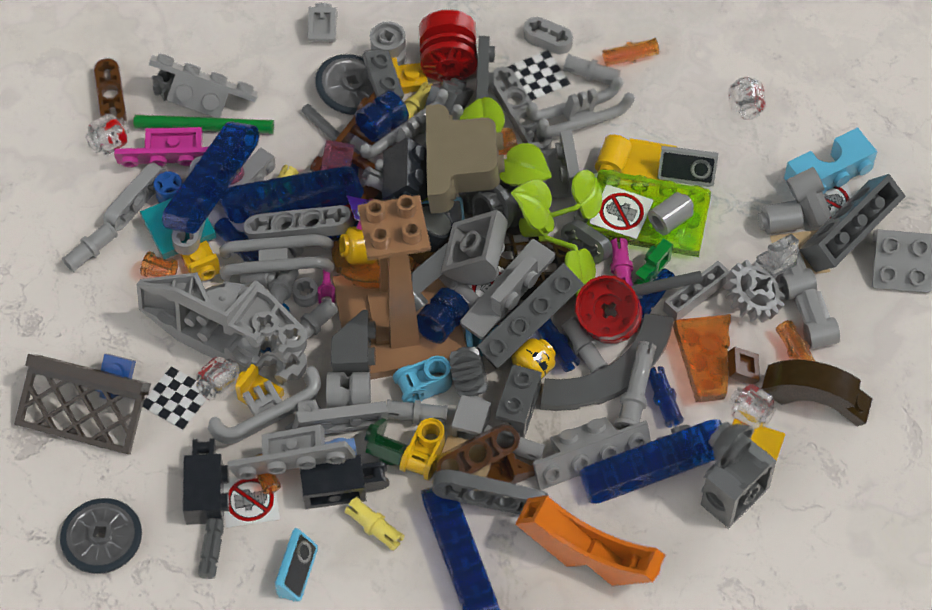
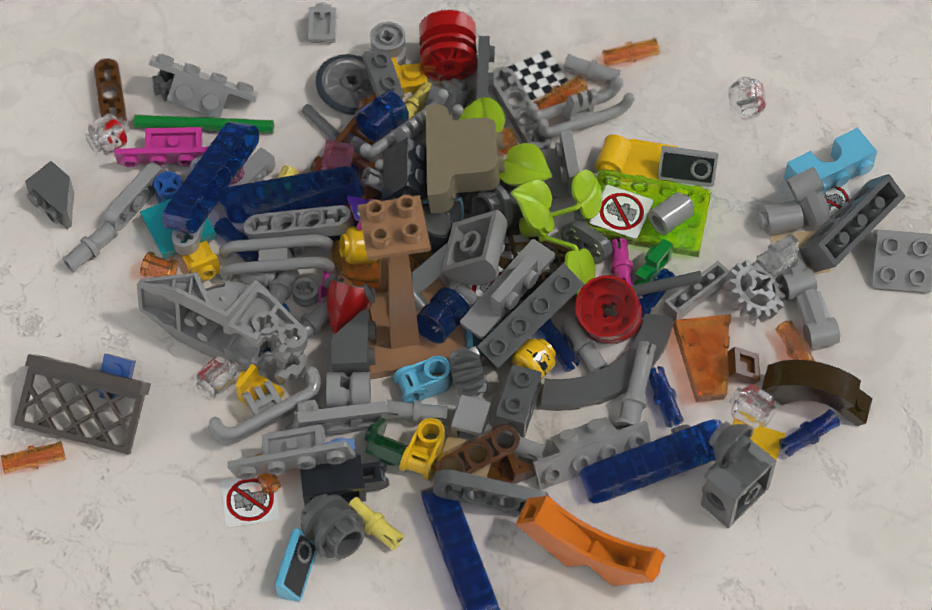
(33, 457): none -> clear orange pin
(53, 192): none -> dark grey slope
(99, 554): flat silver wheel -> none
(175, 398): sticker -> none
(204, 484): black brick -> none
(211, 548): dark grey axle -> none
(332, 526): none -> dark grey piece
(346, 301): none -> red hat
(548, 35): light grey beam -> none
(560, 93): none -> clear orange pin
(809, 432): none -> clear blue pin

